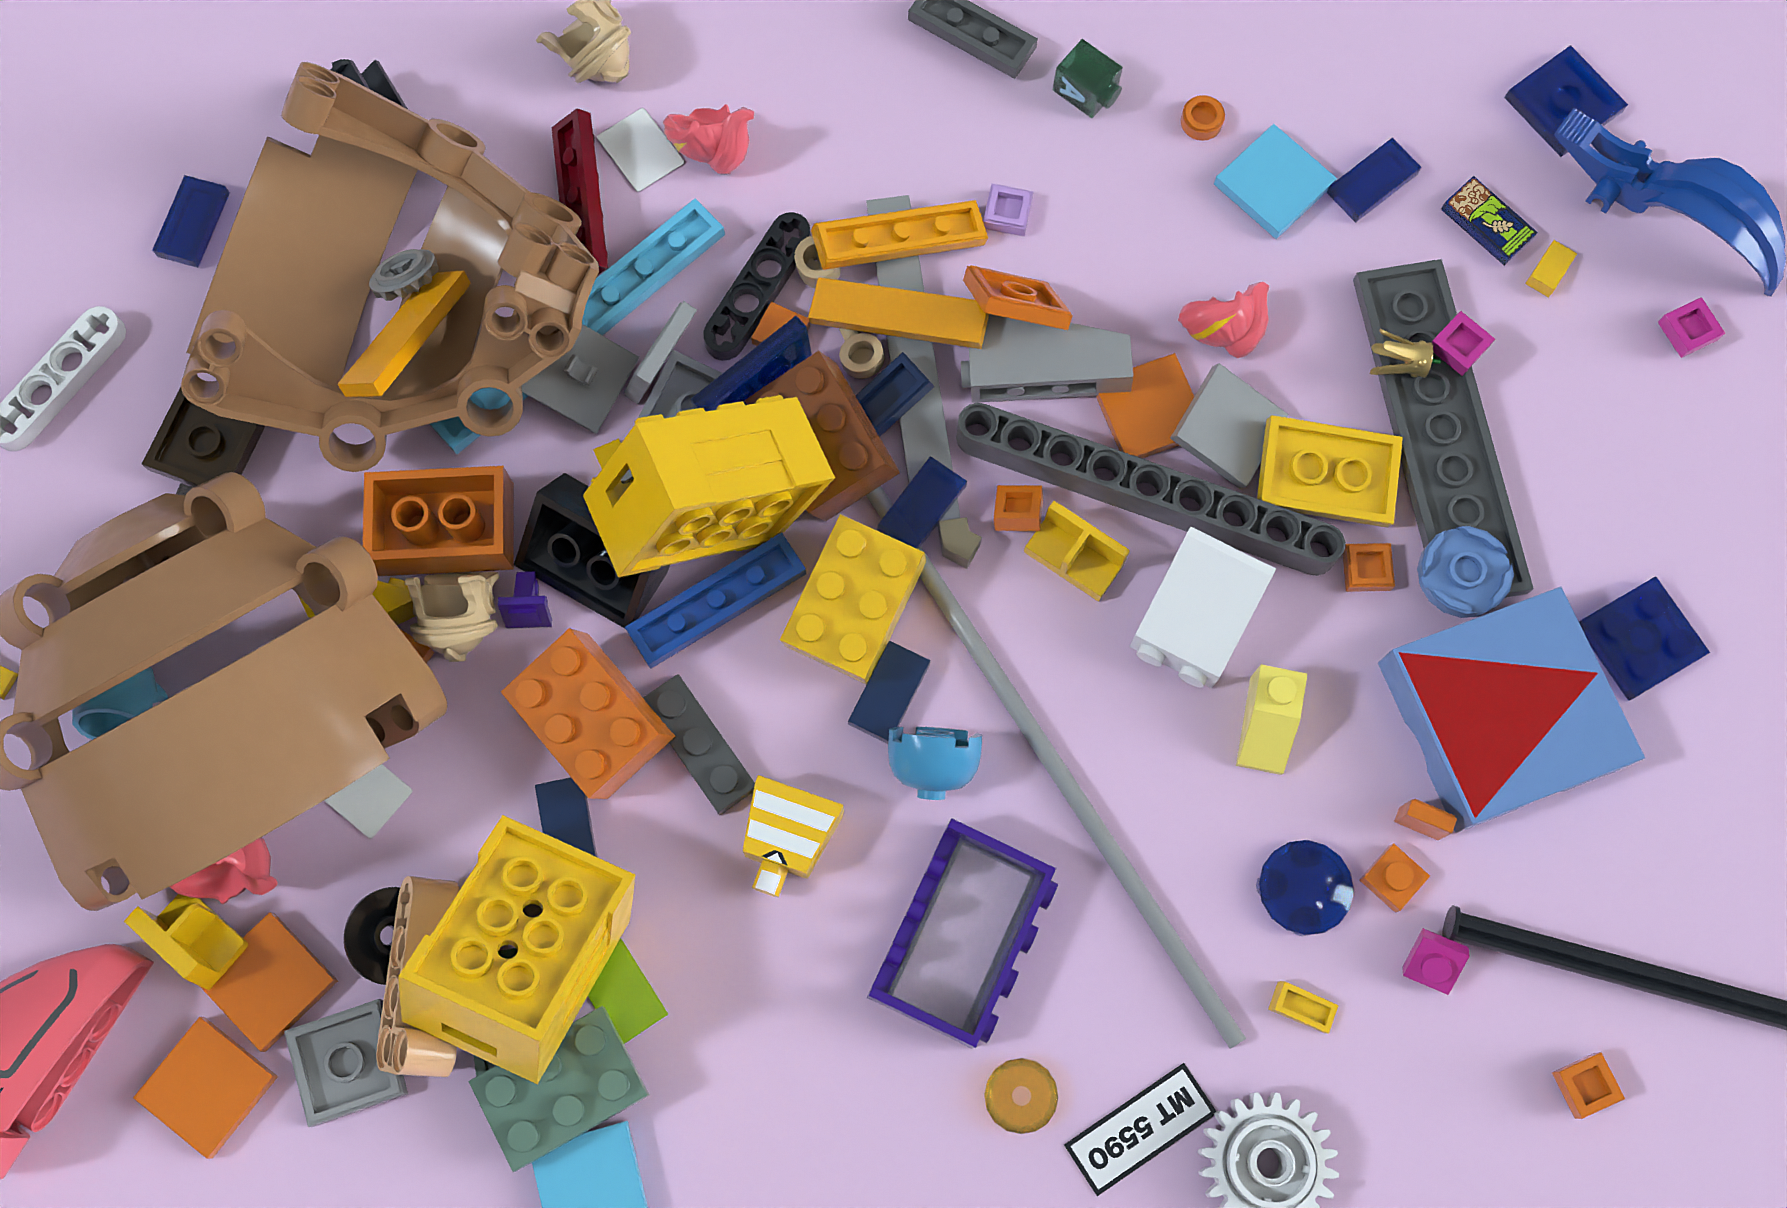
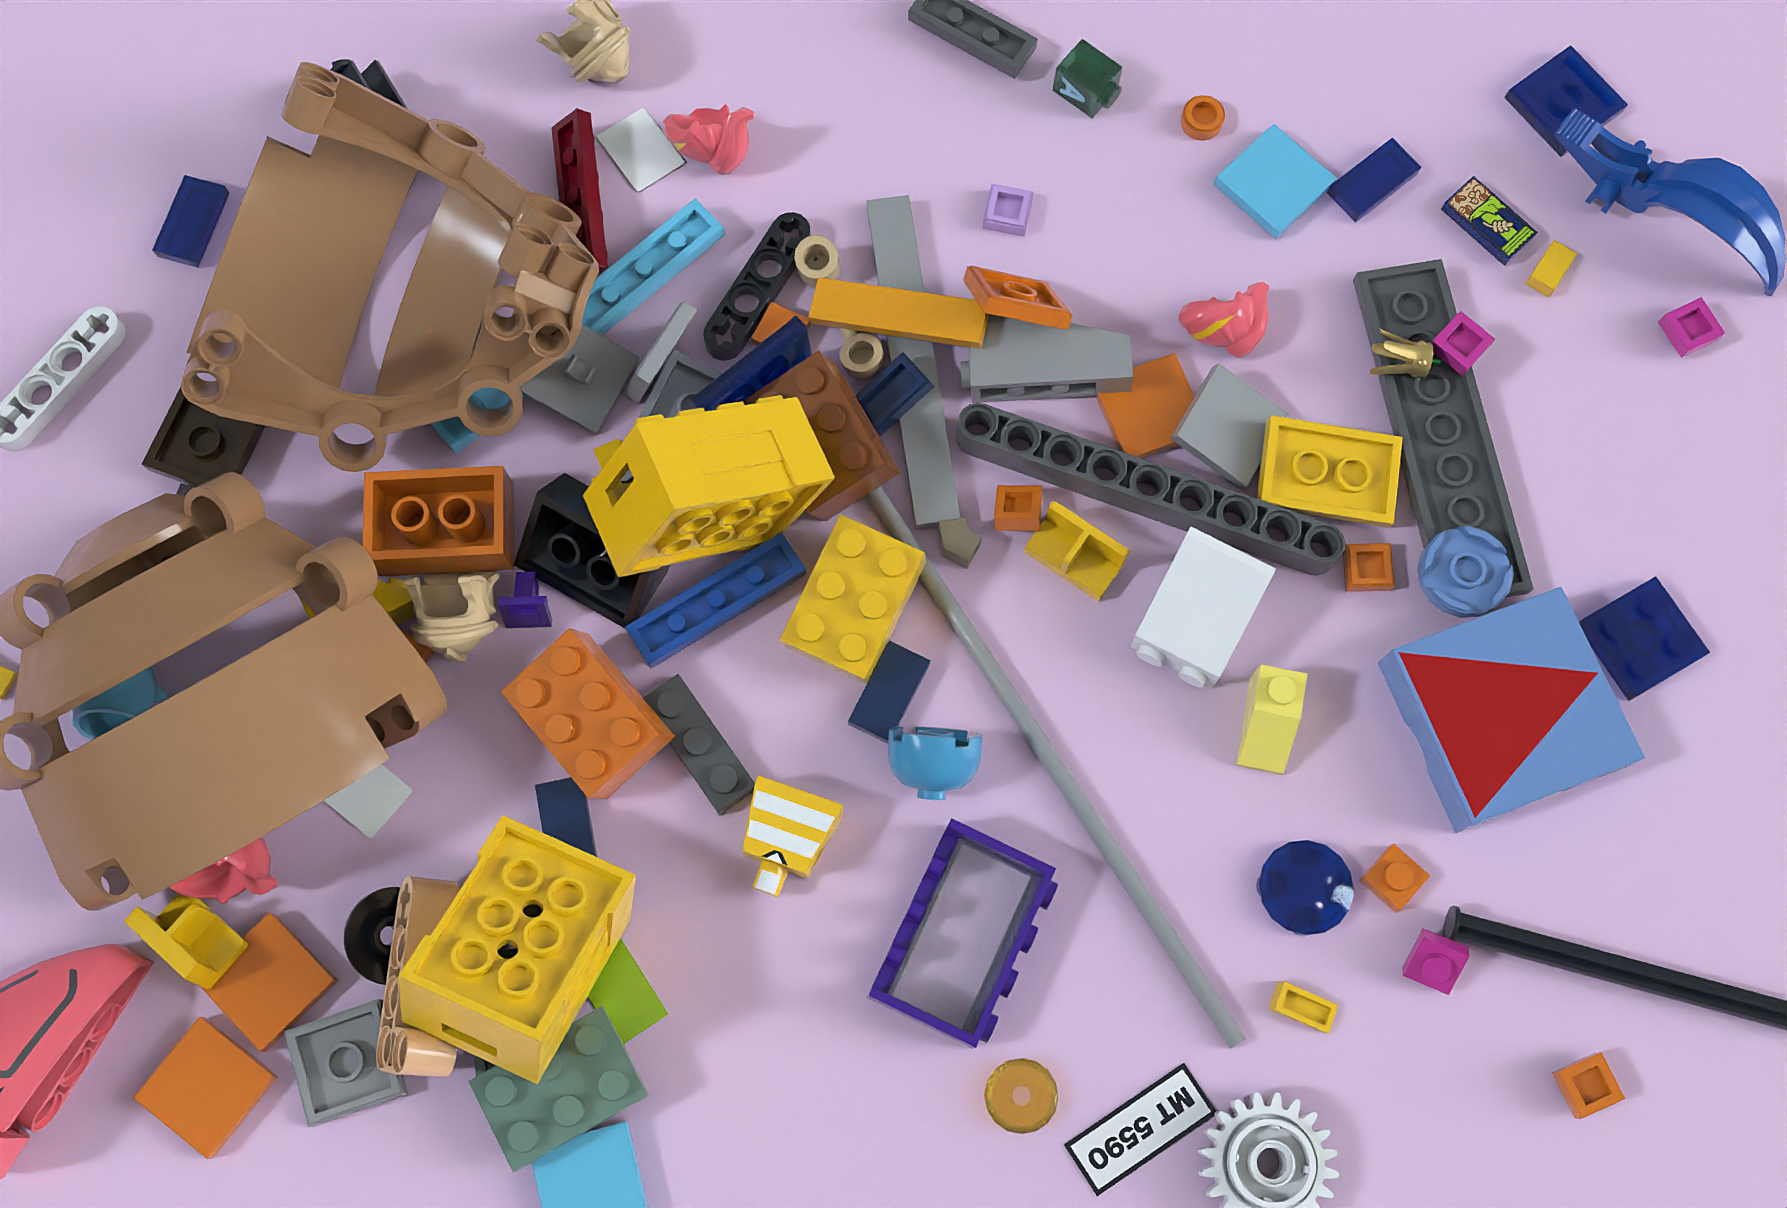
(403, 274): light grey gear -> none
(403, 335): light orange tile -> none
(899, 234): light orange tile -> none
(922, 504): clear blue tile -> none
(1426, 819): orange tile -> none

